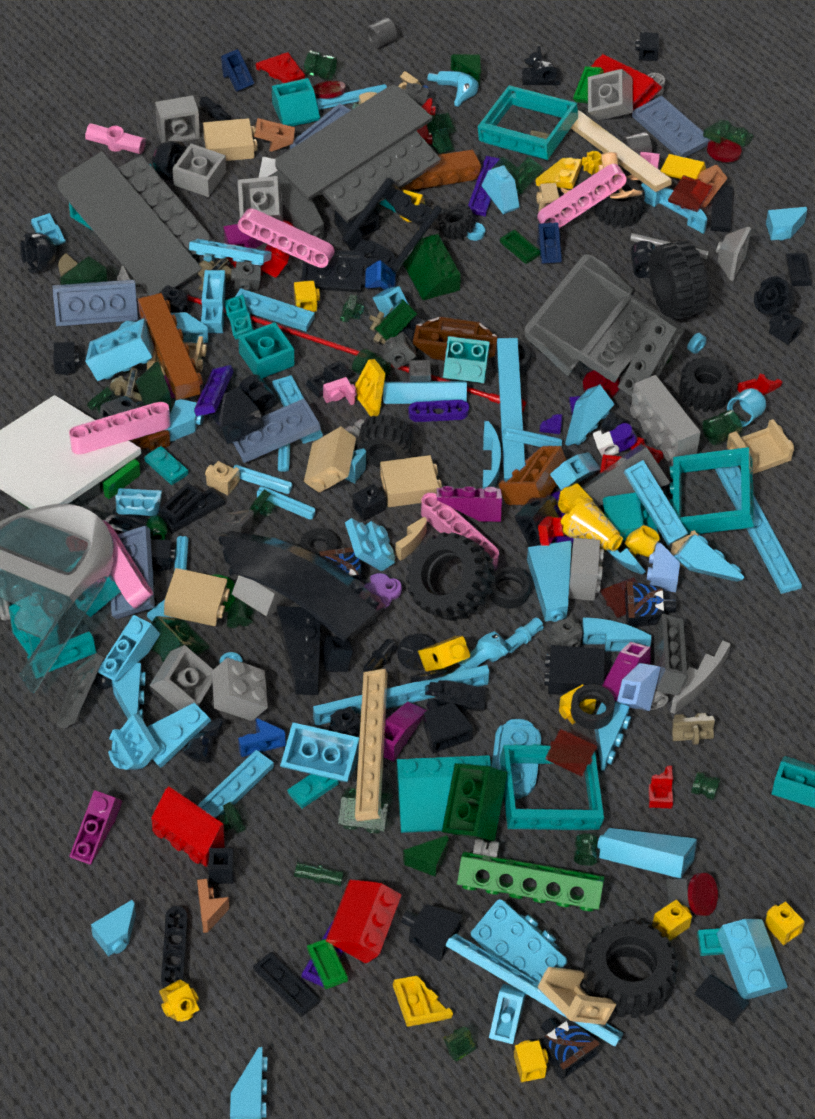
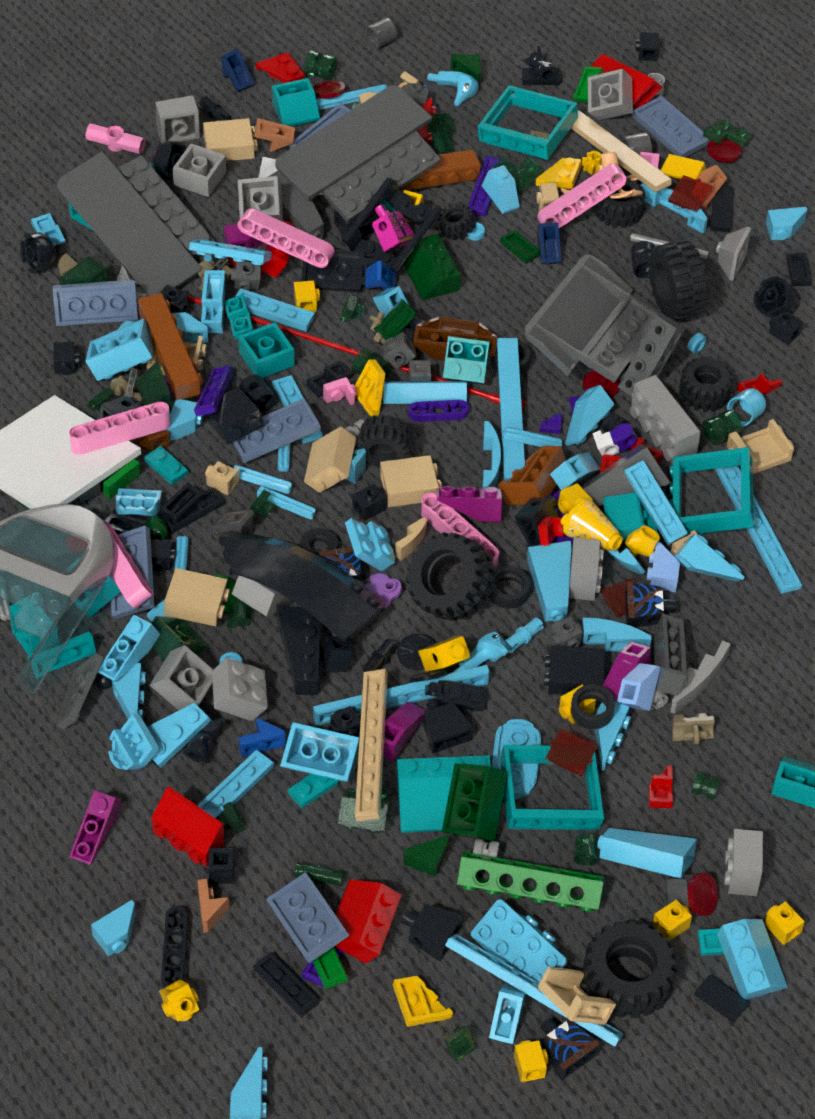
(307, 917): none -> sand blue plate
(391, 228): none -> dark pink torso
(744, 862): none -> light grey brick

